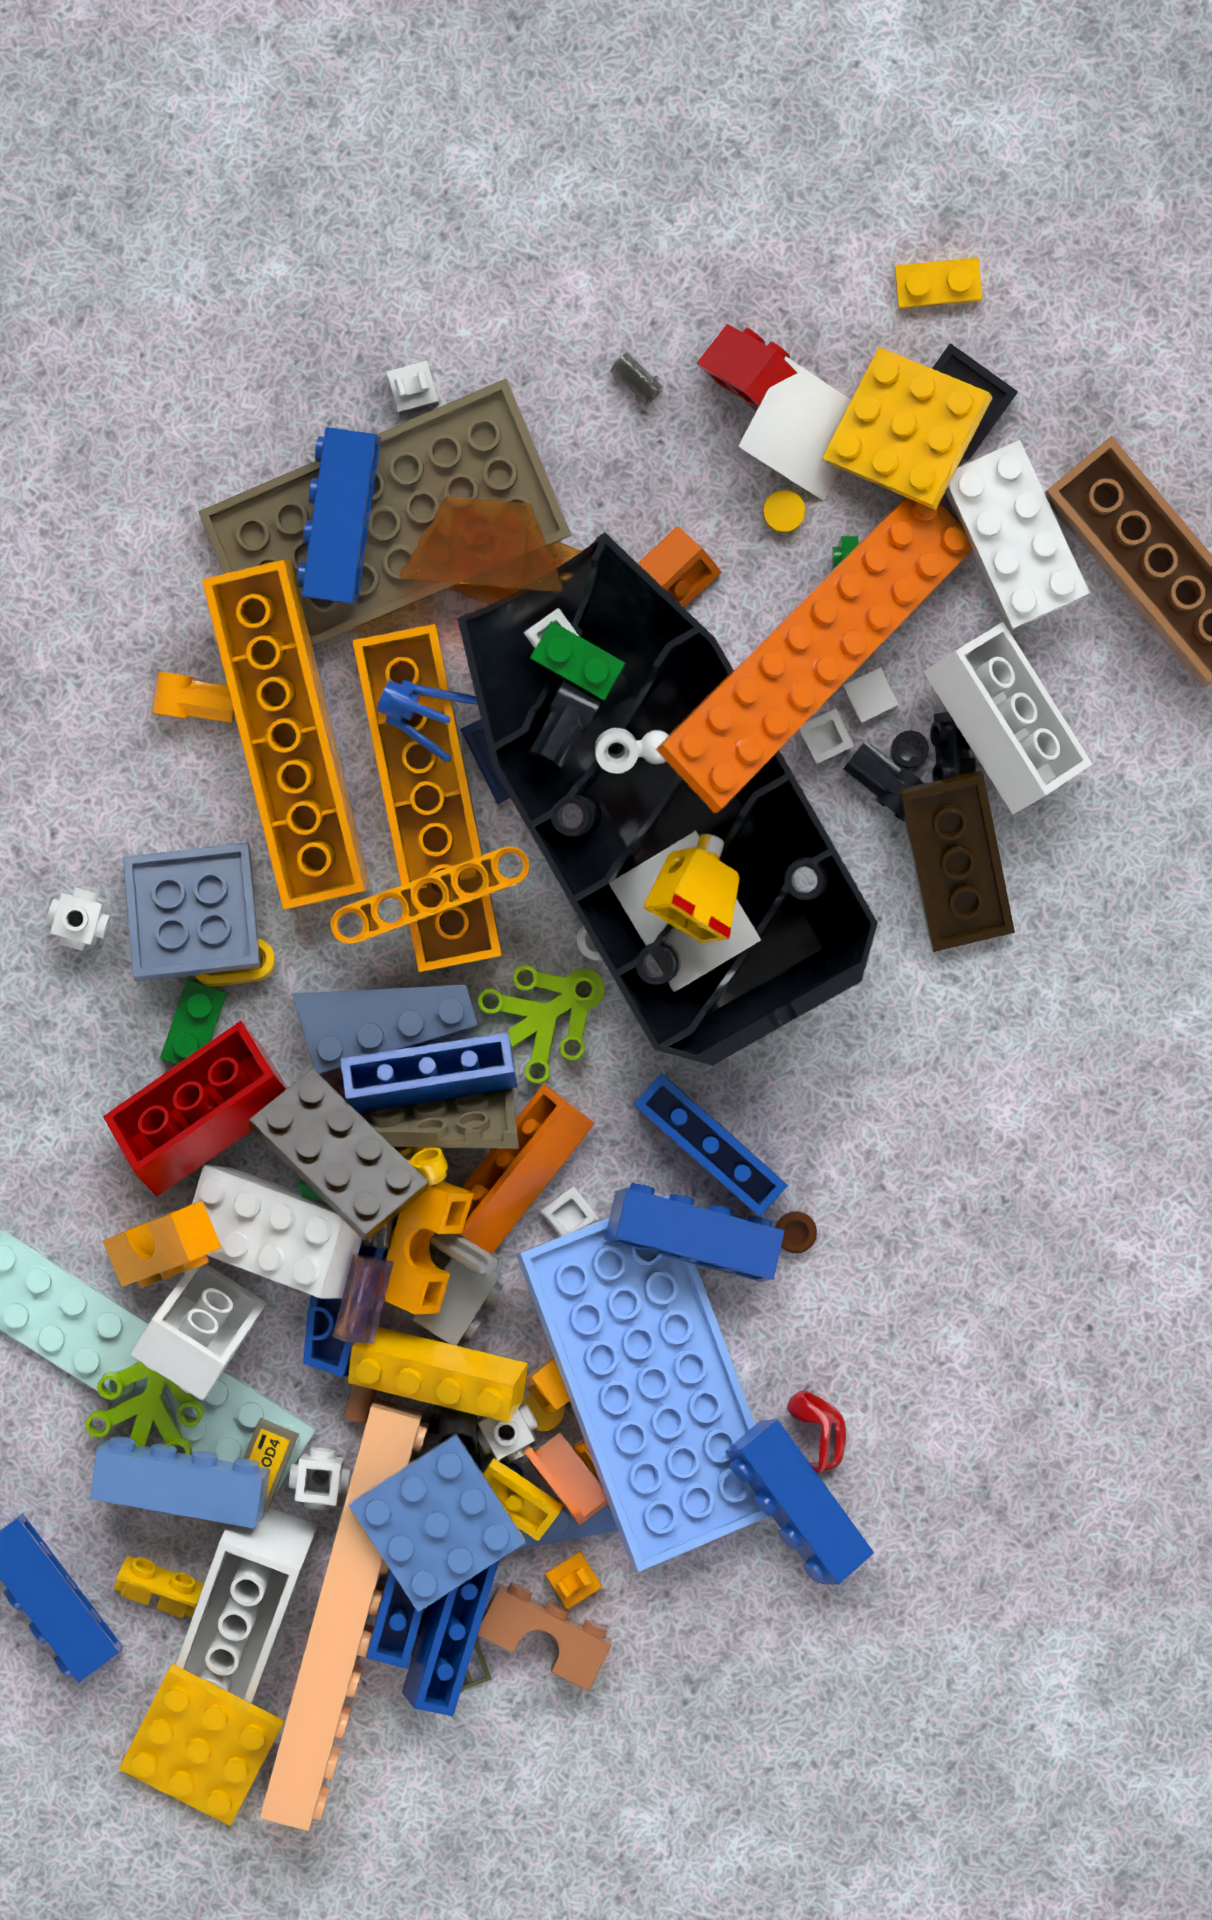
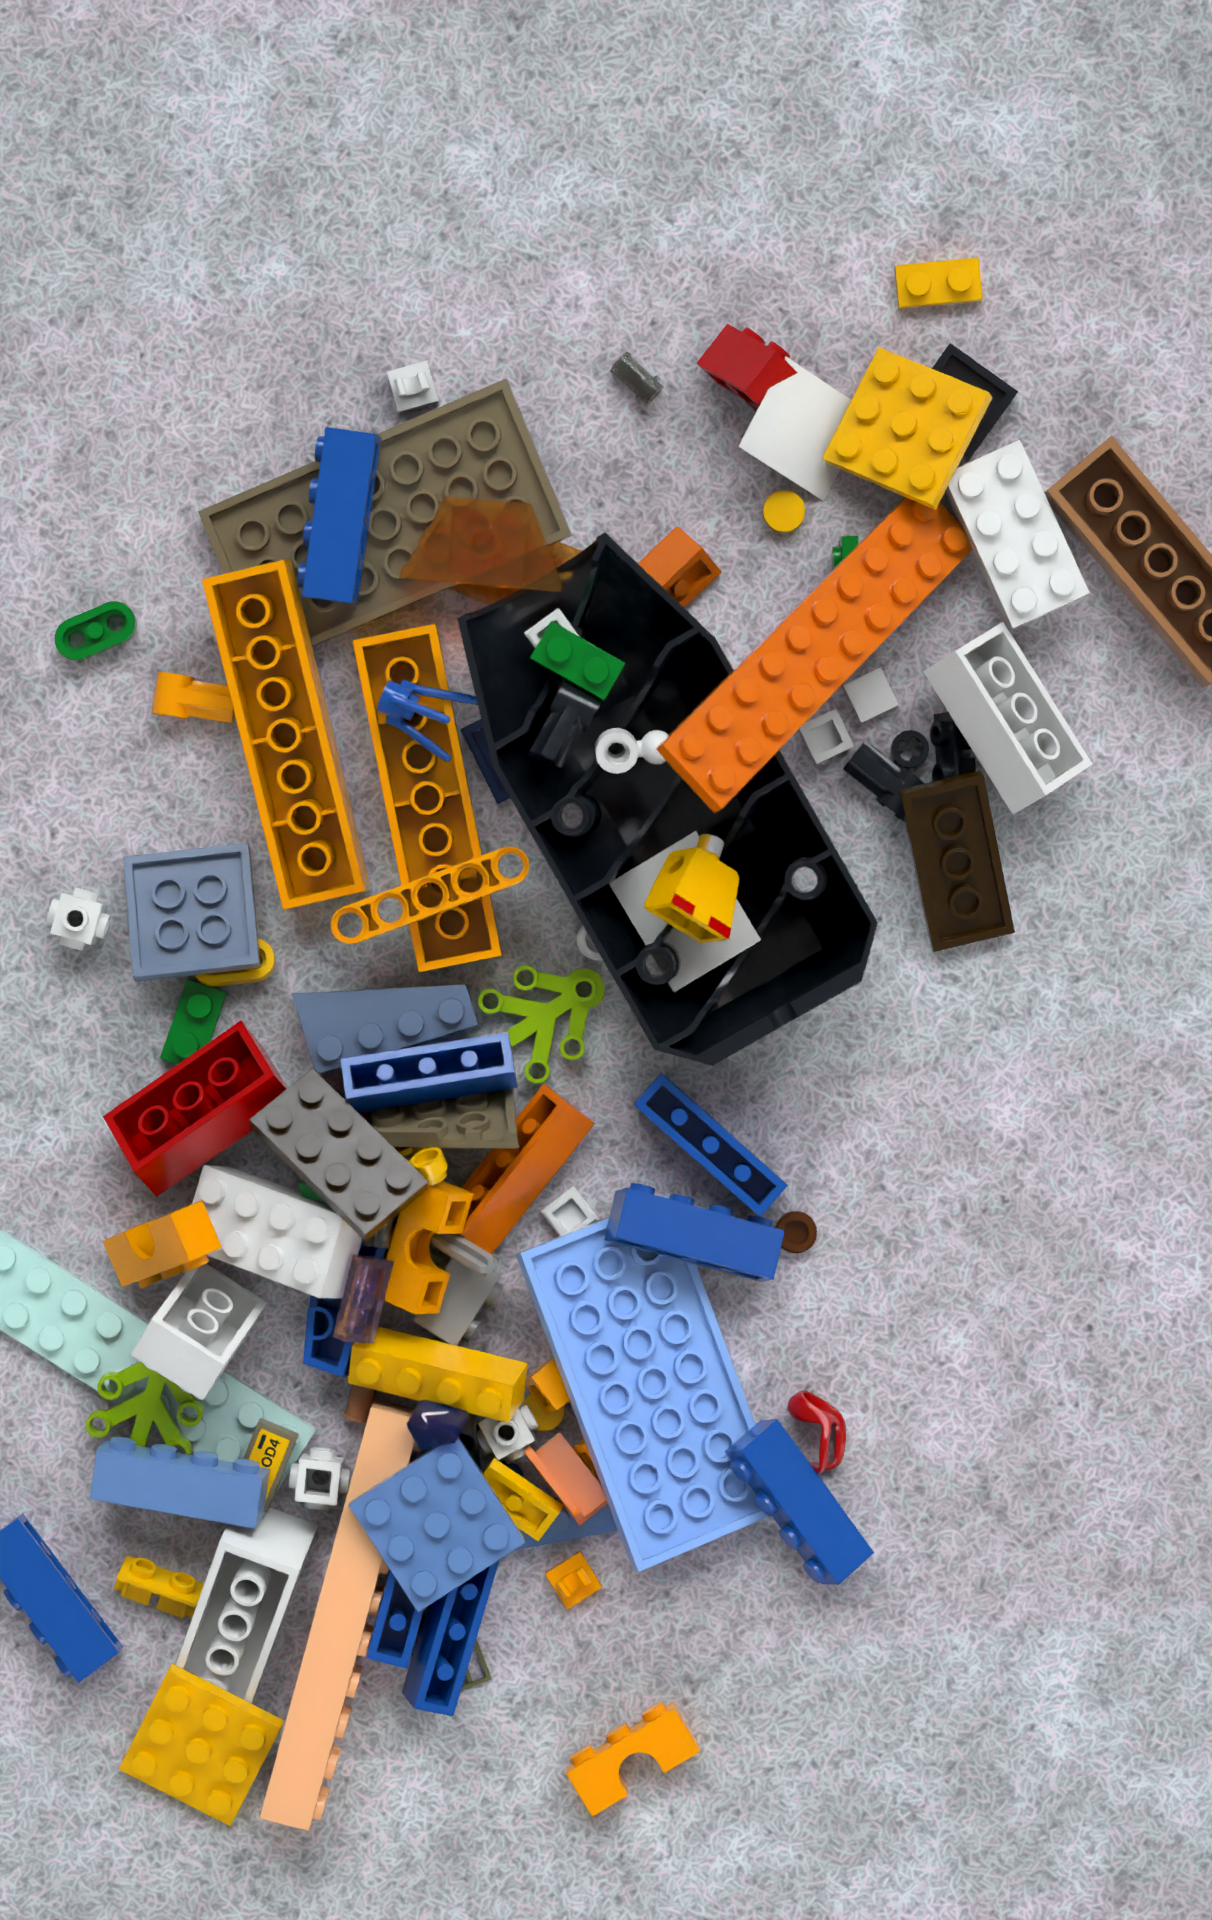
(95, 630): none -> green plate
(436, 1424): none -> clear blue slope
(580, 1646): nougat arch -> none
(660, 1734): none -> light orange arch

